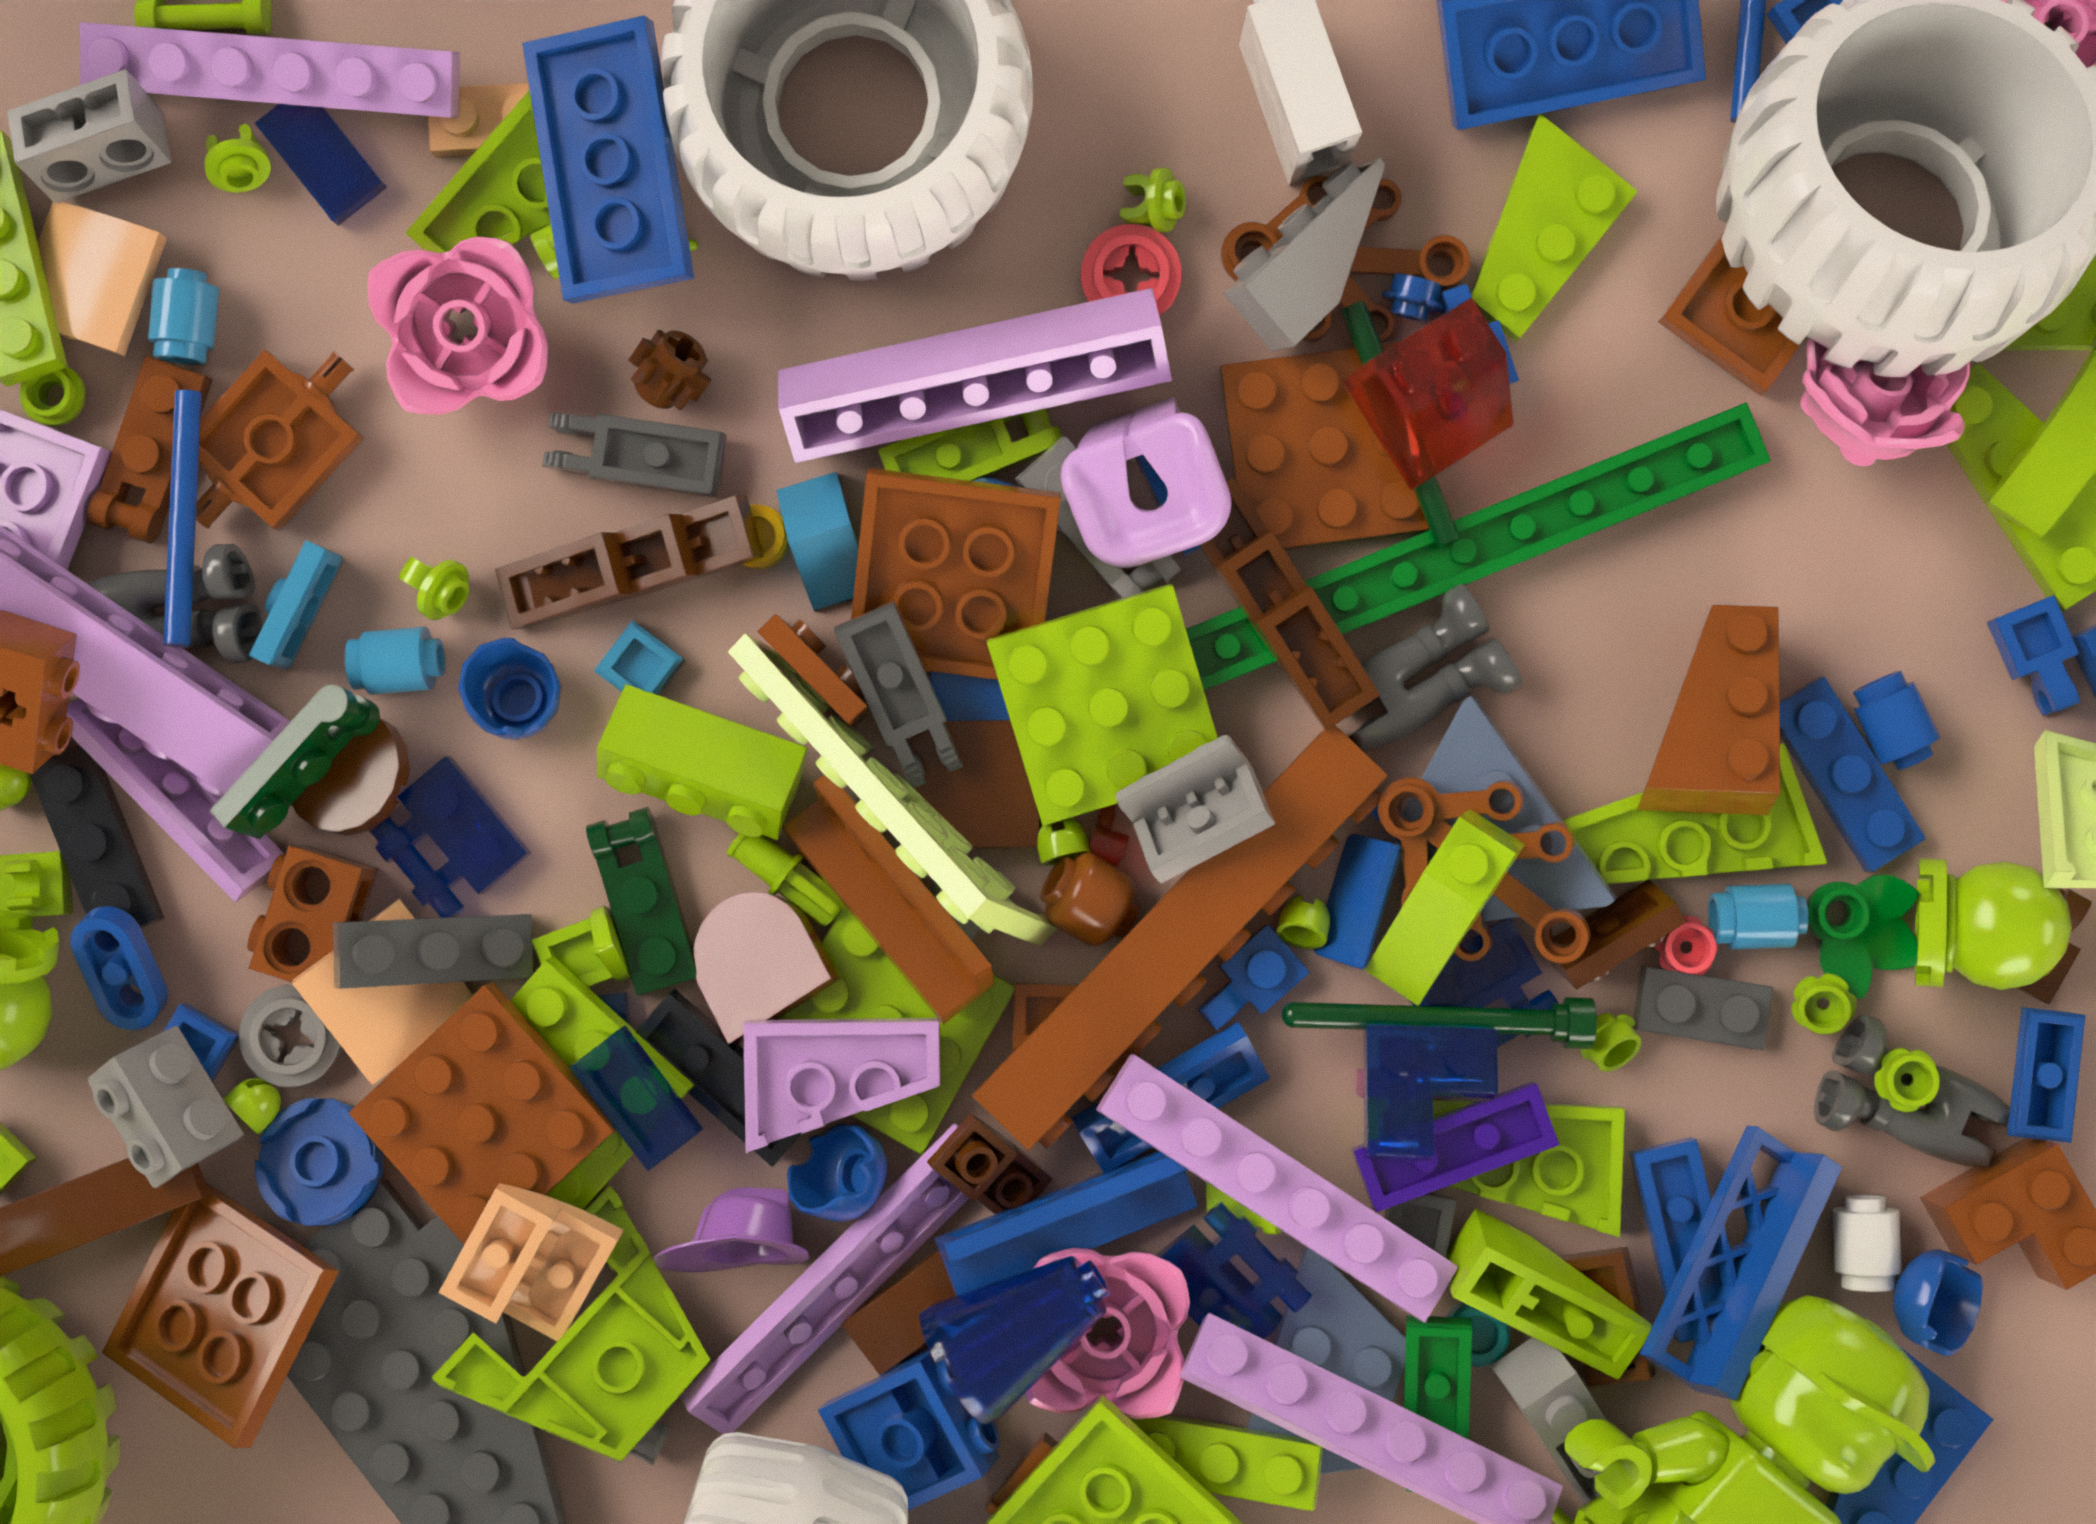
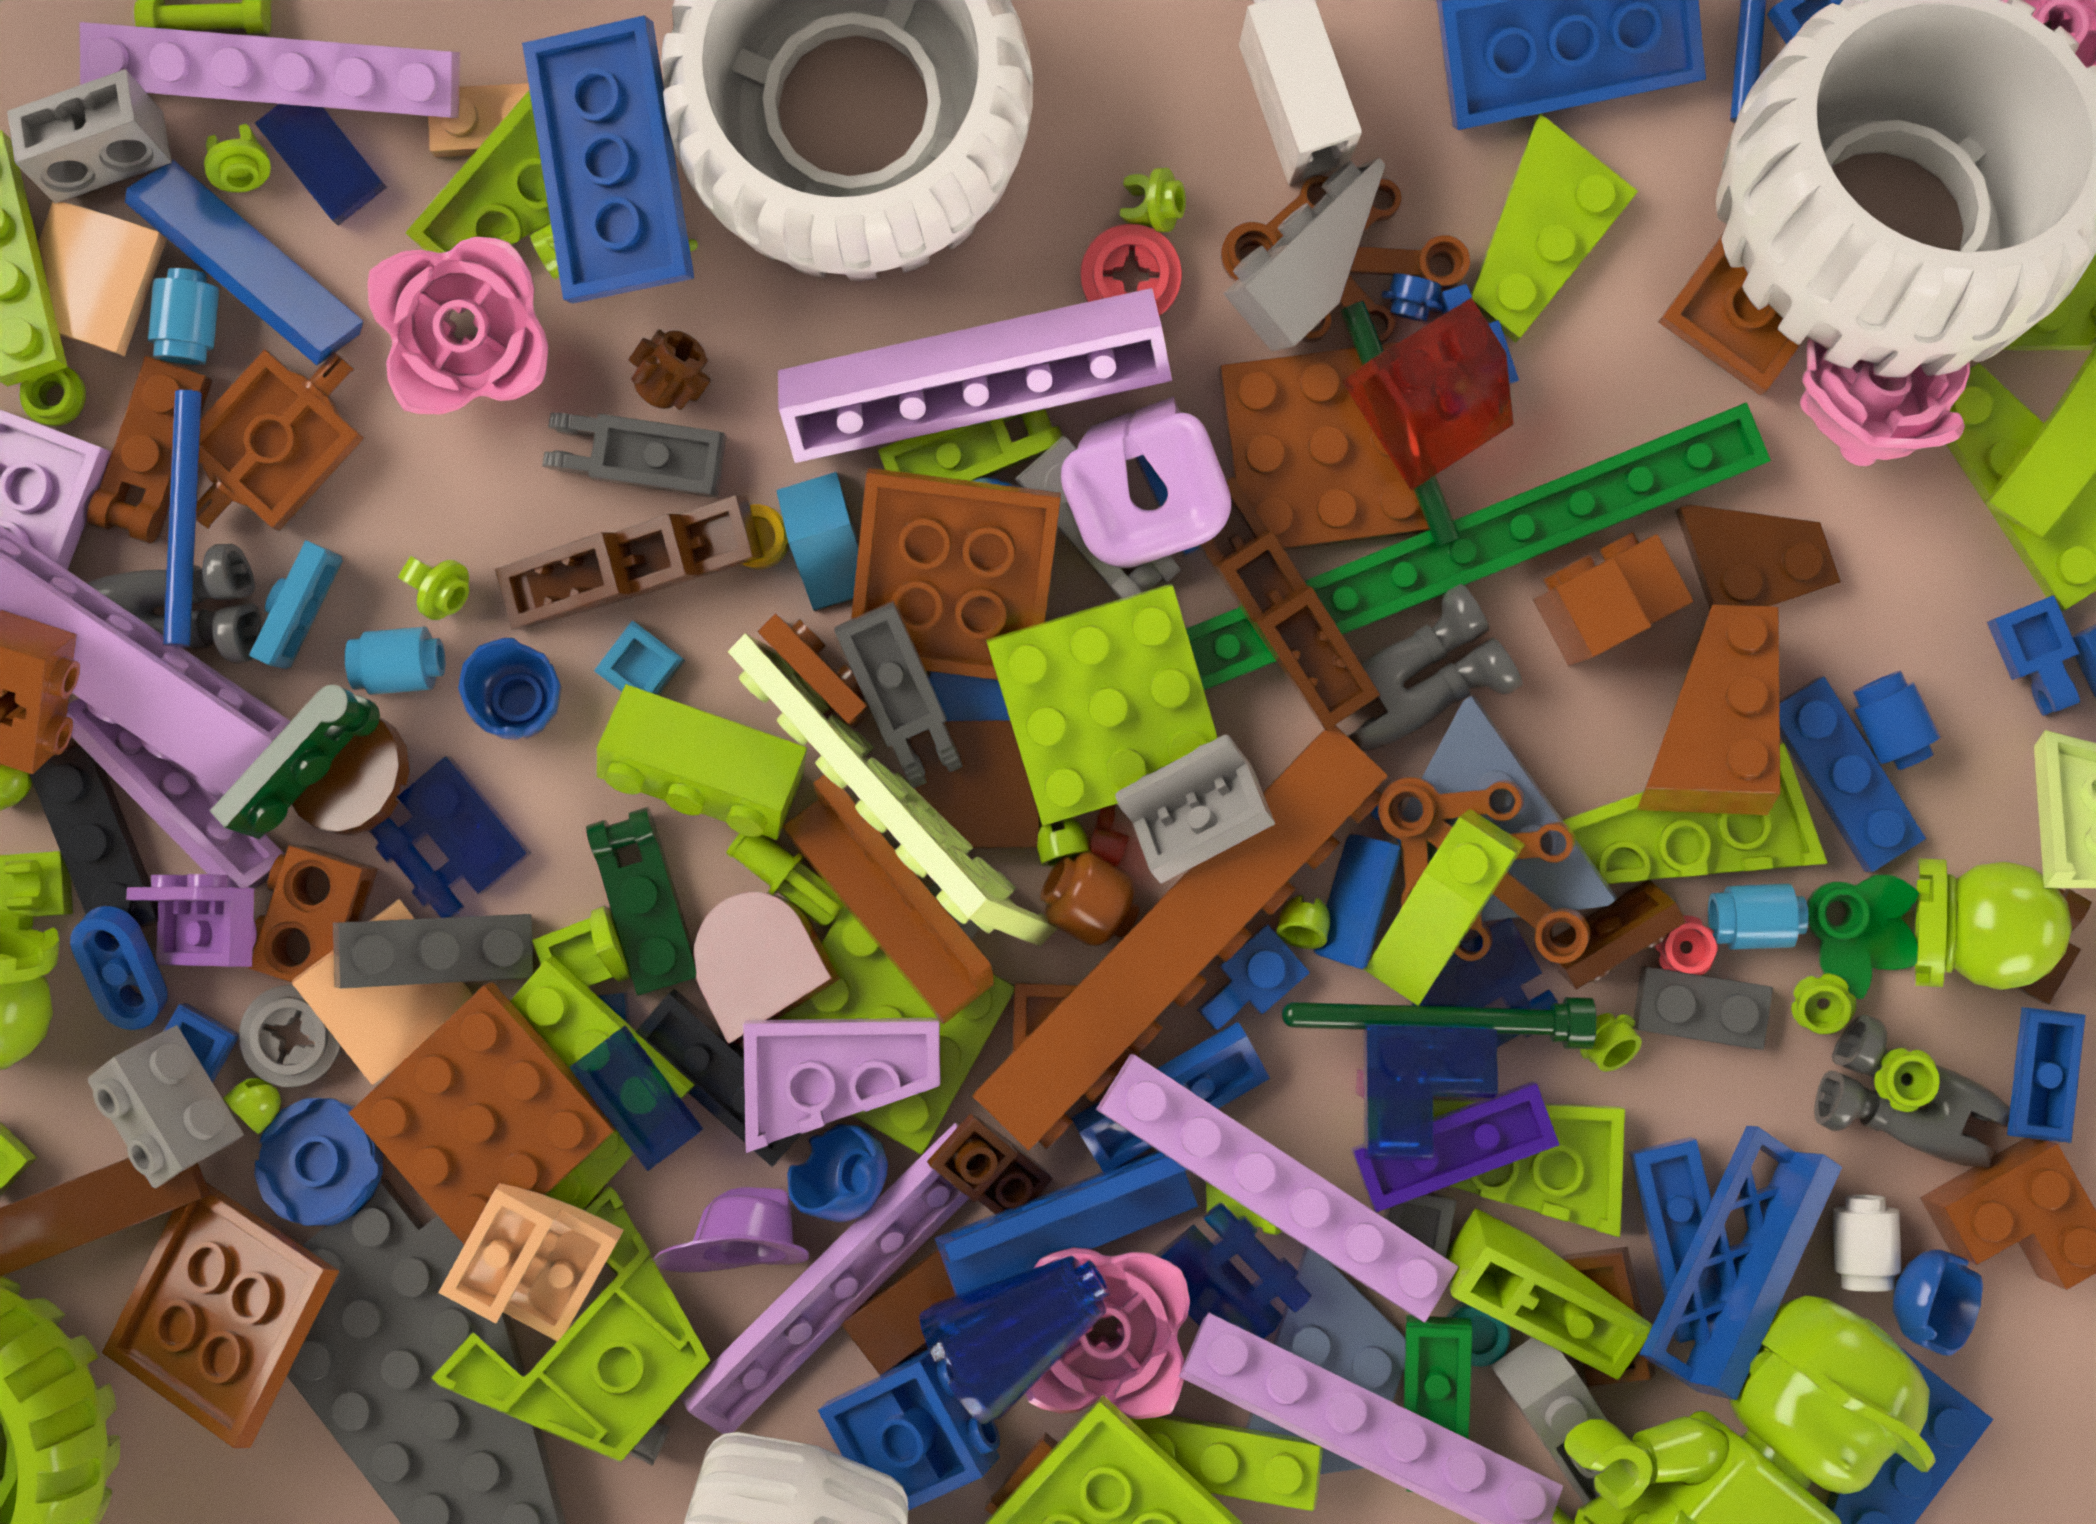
(201, 920): none -> medium lavender bracket
(244, 261): none -> tile
(1610, 602): none -> dark orange brick
(1755, 556): none -> reddish brown wing

